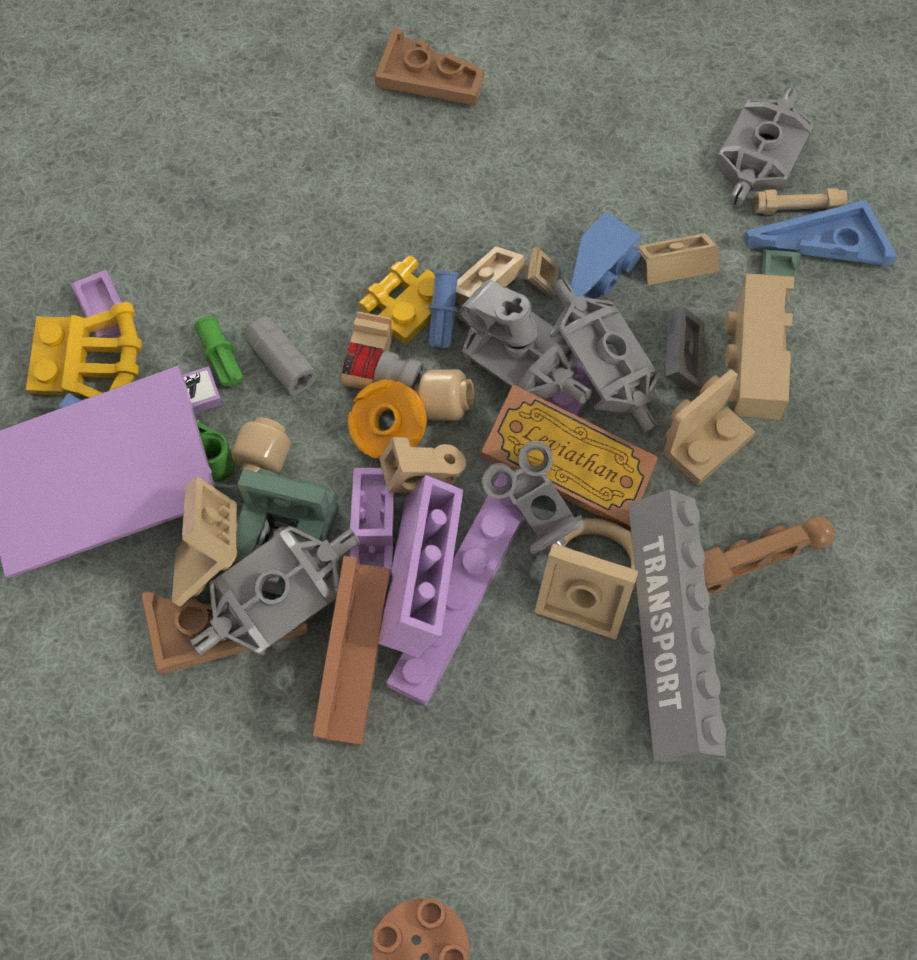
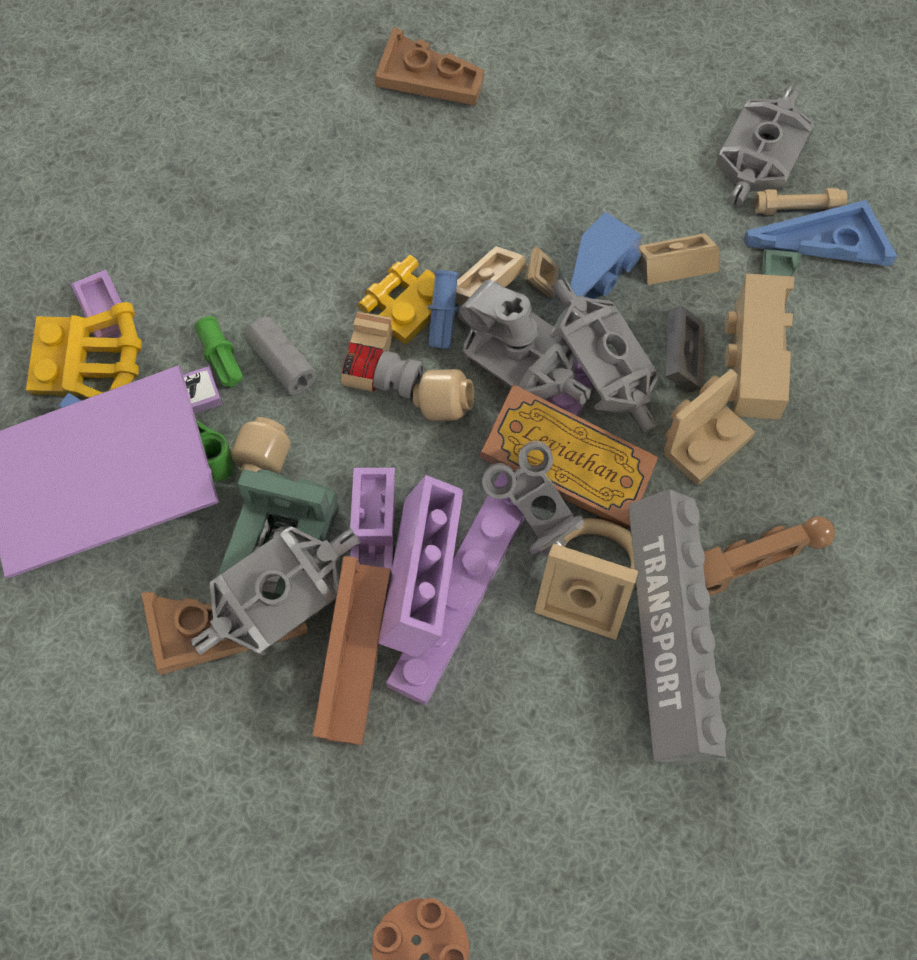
(207, 538): tan bracket -> none
(372, 402): light orange tile -> none
(407, 465): tan leg -> none

